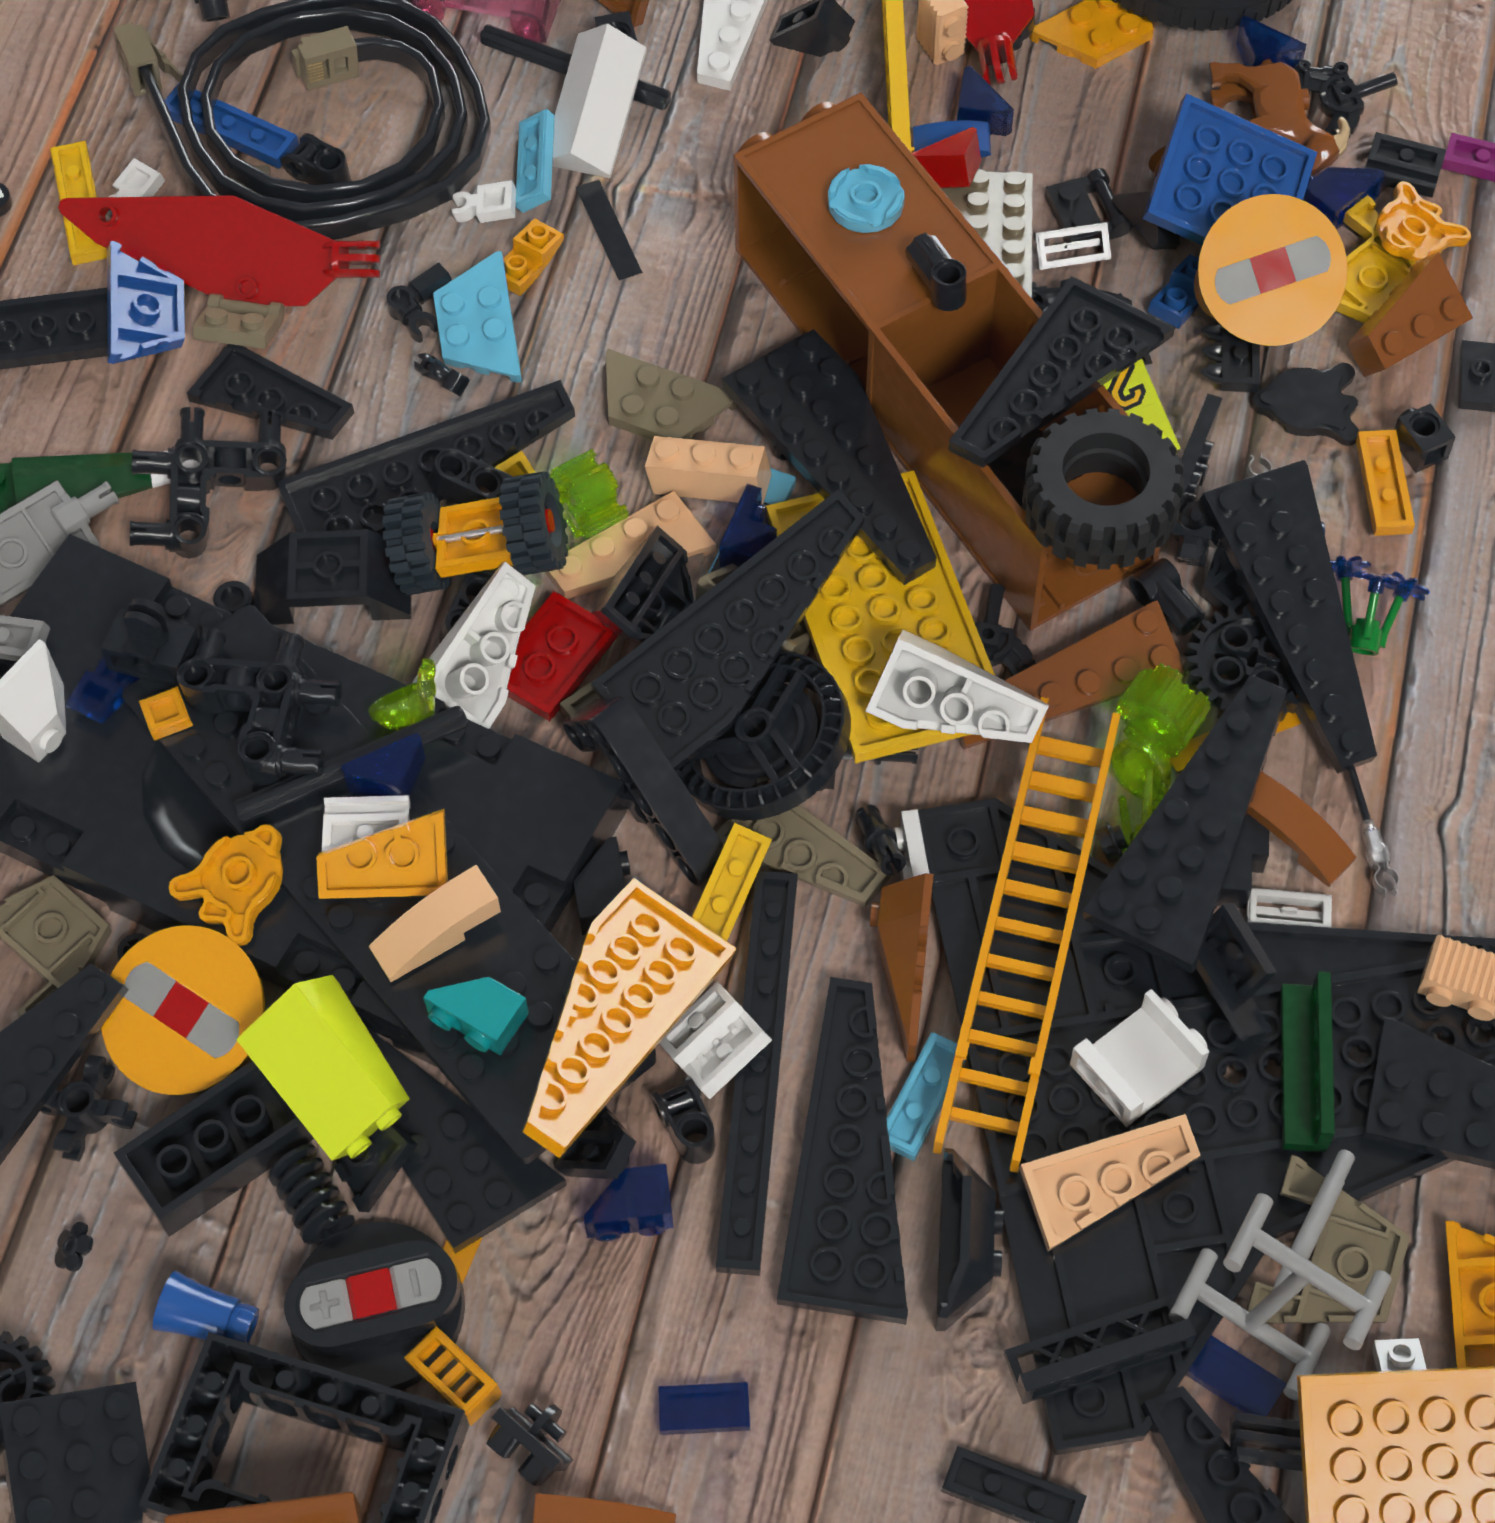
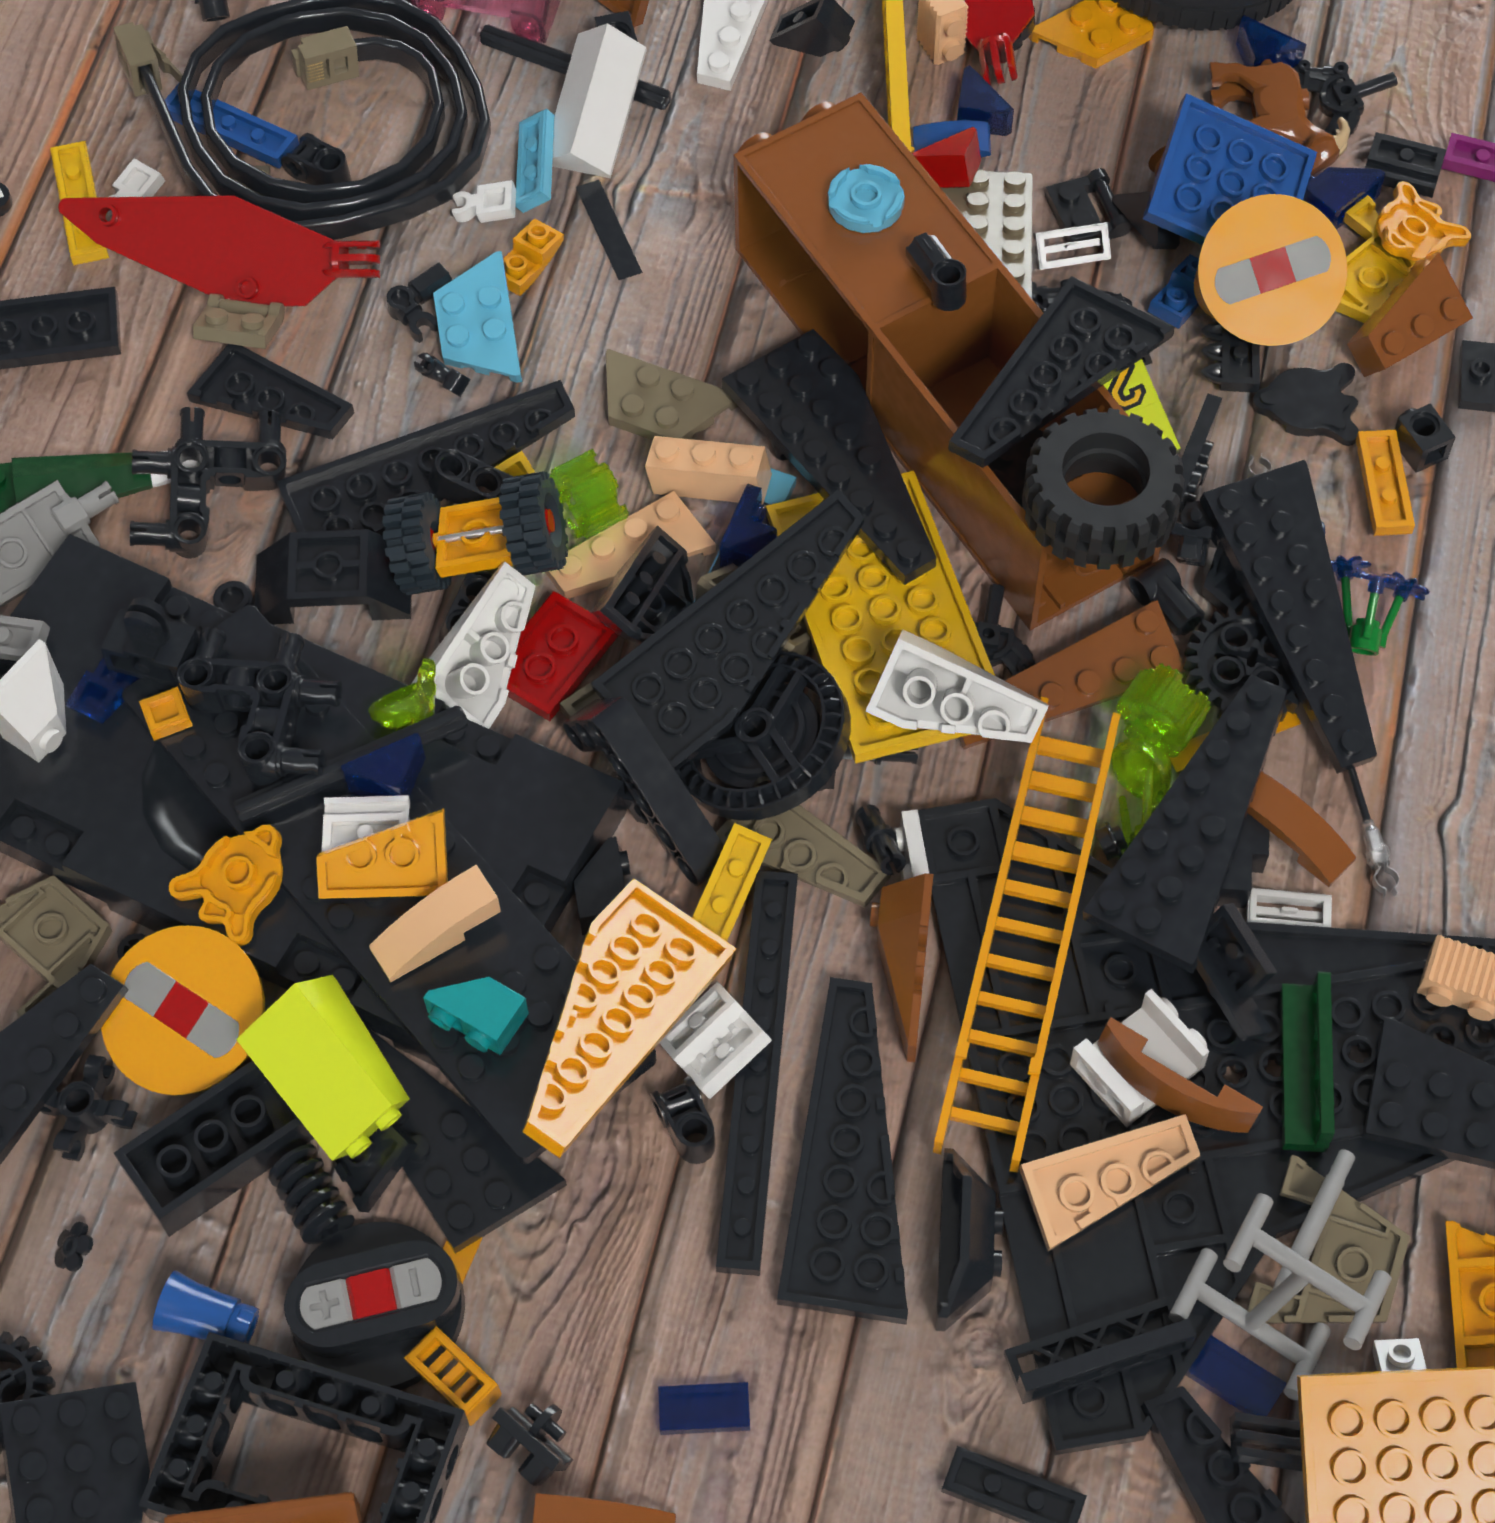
(142, 307): wing -> none
(599, 1150): black wing -> none
(632, 1204): clear blue slope -> none
(921, 1097): medium azure tile -> none
(1170, 1090): none -> dark orange slope

